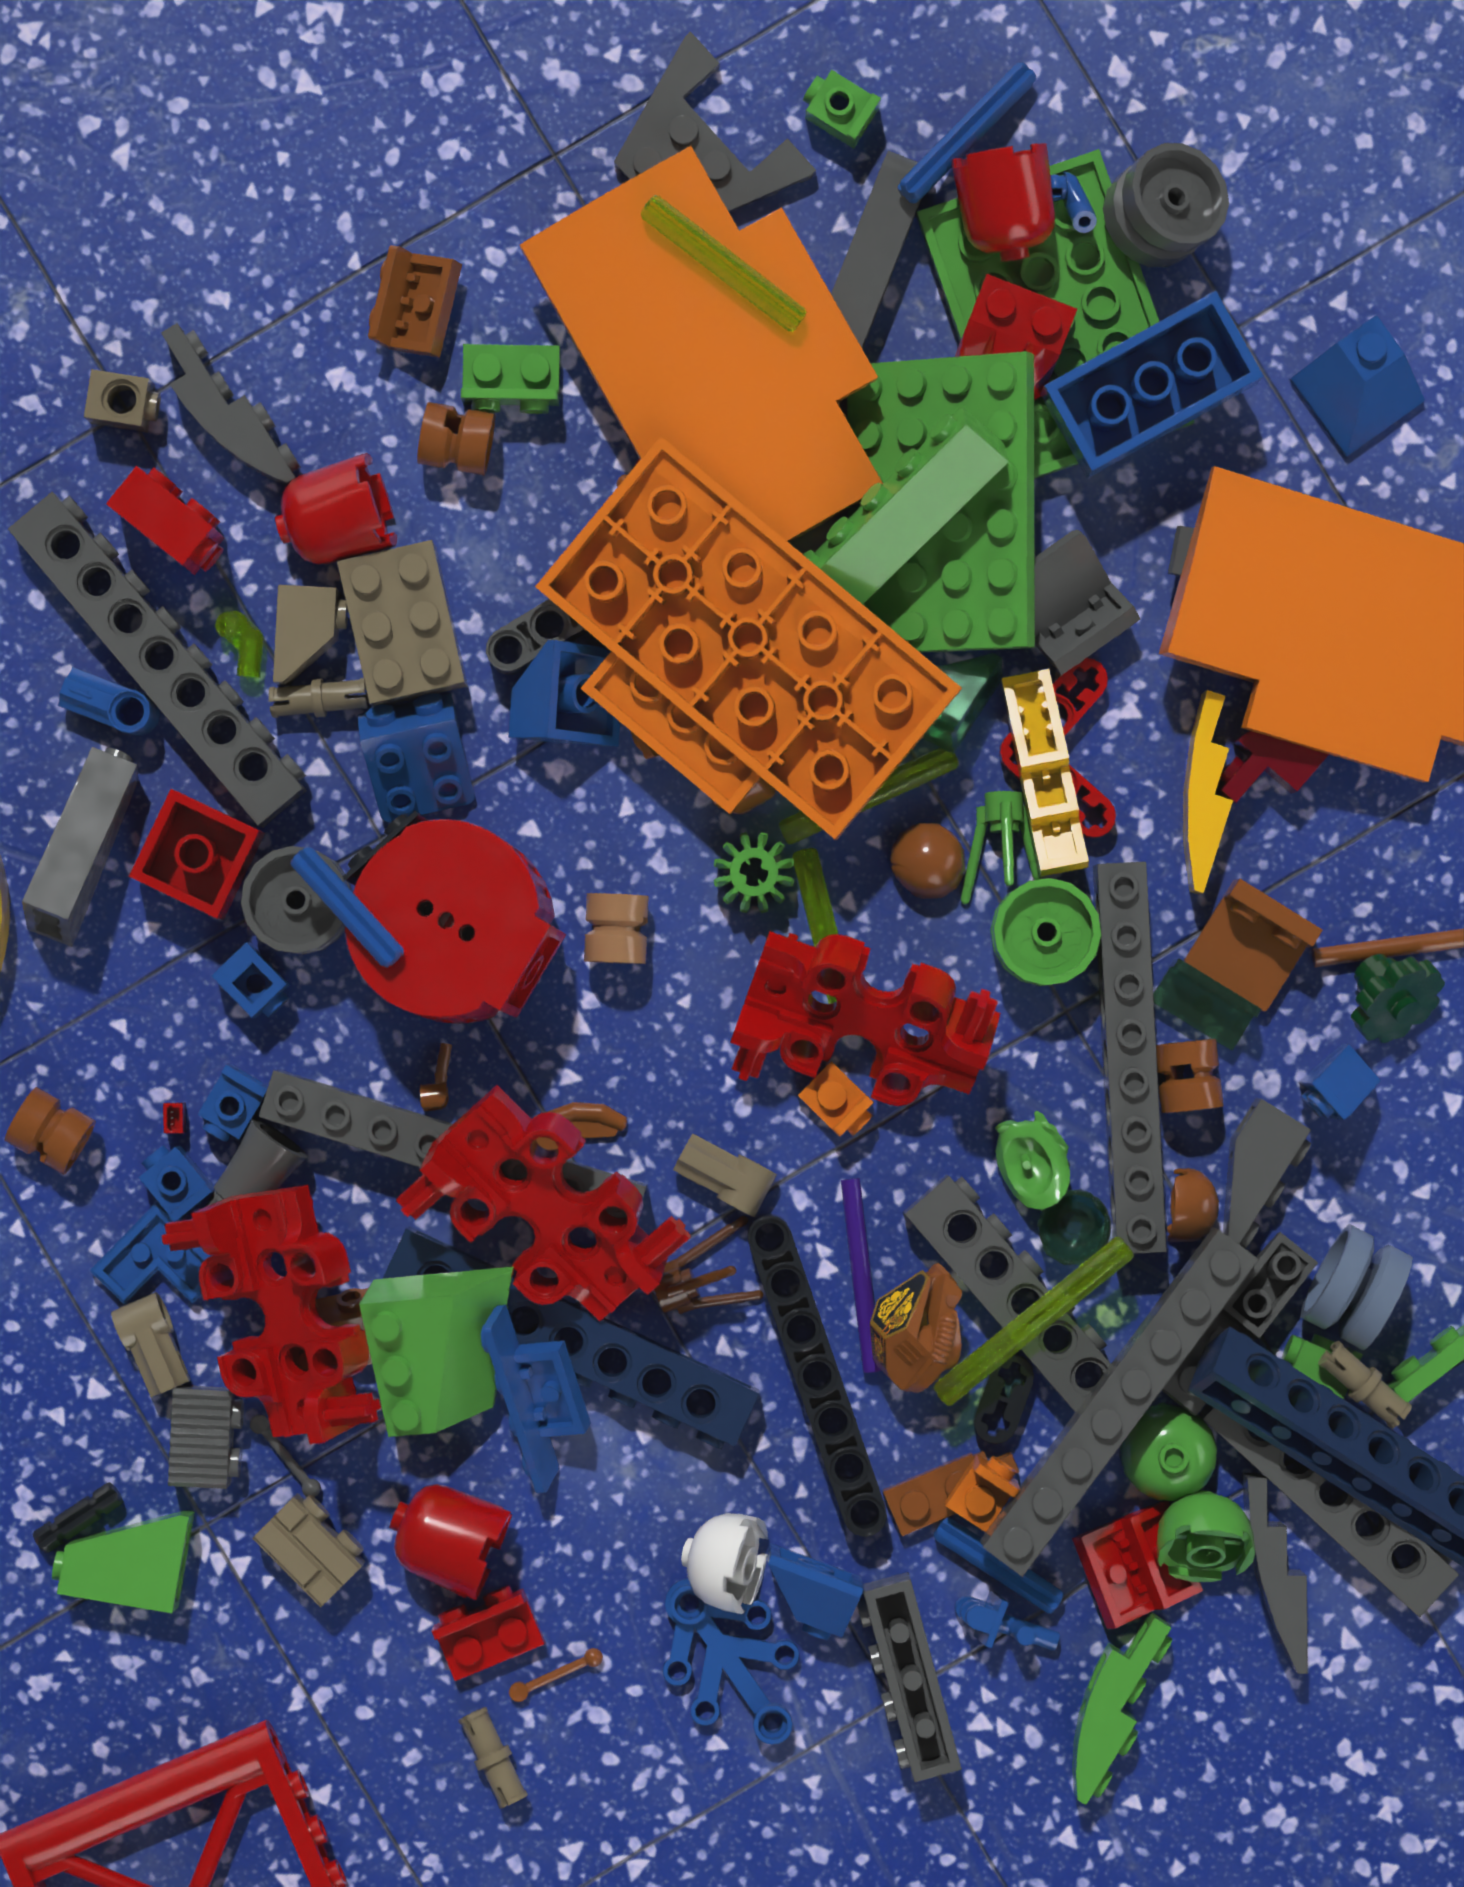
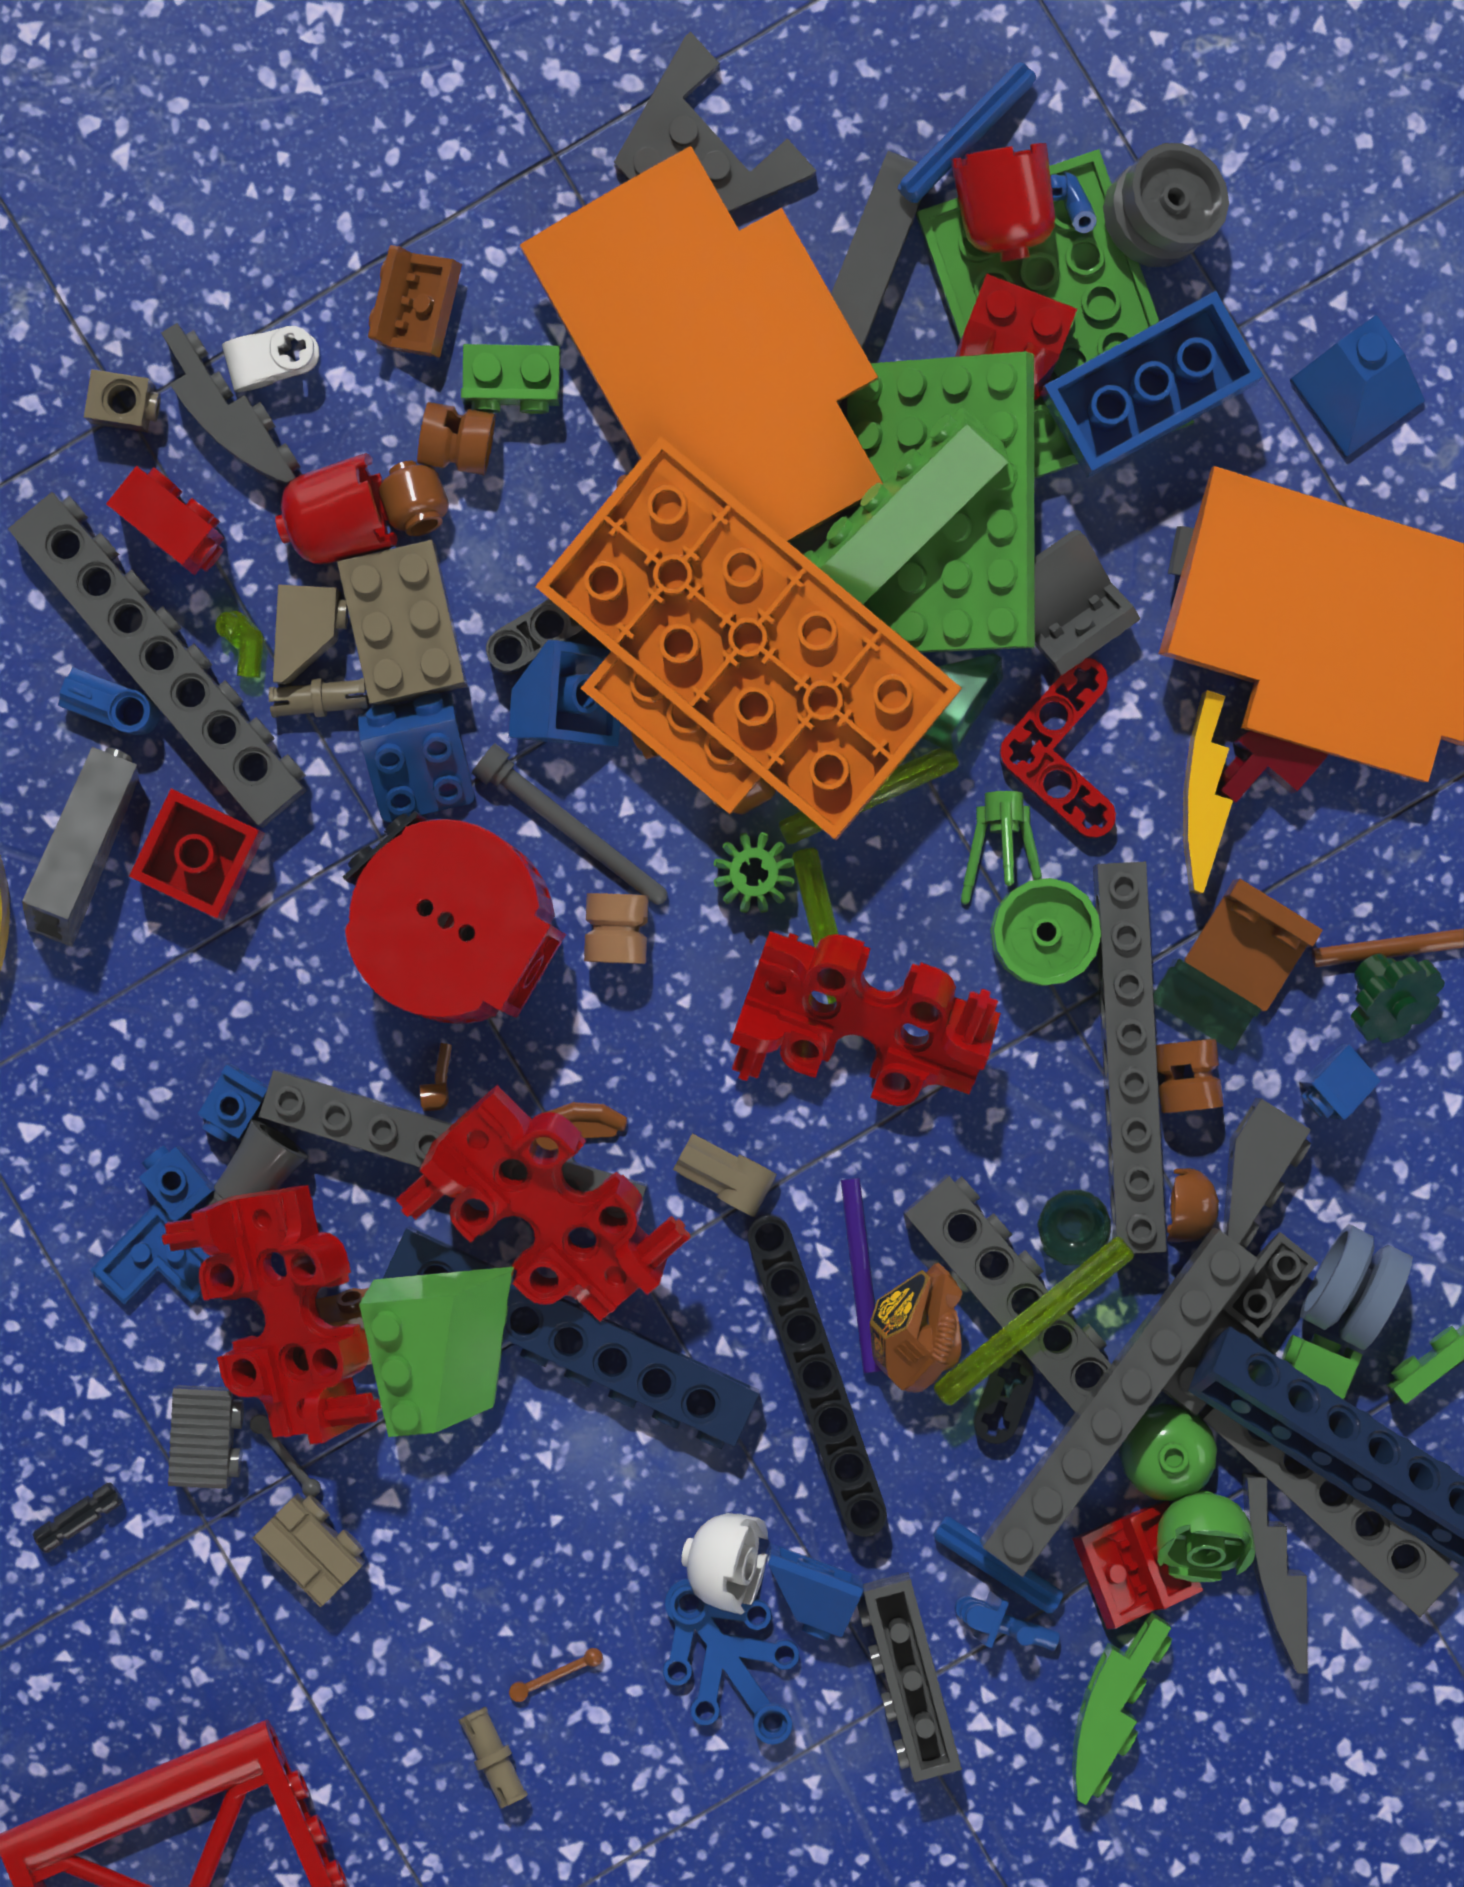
(50, 1130): dark orange wheel -> none
(130, 1564): bright green slope -> none
(147, 1331): dark tan piece -> none
(174, 1117): red piece -> none
(234, 979): blue brick -> none
(261, 360): none -> white piece
(270, 916): dark grey wheel -> none
(347, 907): blue axle -> none
(414, 498): none -> dark orange head
(448, 1537): red cylinder -> none
(487, 1633): red bracket -> none
(498, 770): none -> dark grey piece
(538, 1393): blue bracket -> none
(680, 1286): reddish brown plant -> none
(723, 263): clear neon green axle -> none
(837, 1100): orange bracket -> none
(845, 124): bright green brick -> none
(923, 1497): dark orange hinge -> none
(928, 860): dark orange hair -> none
(983, 1491): orange bracket -> none
(1033, 1161): bright green hat -> none
(1045, 772): yellow slope -> none
(1365, 1384): dark tan pin -> none

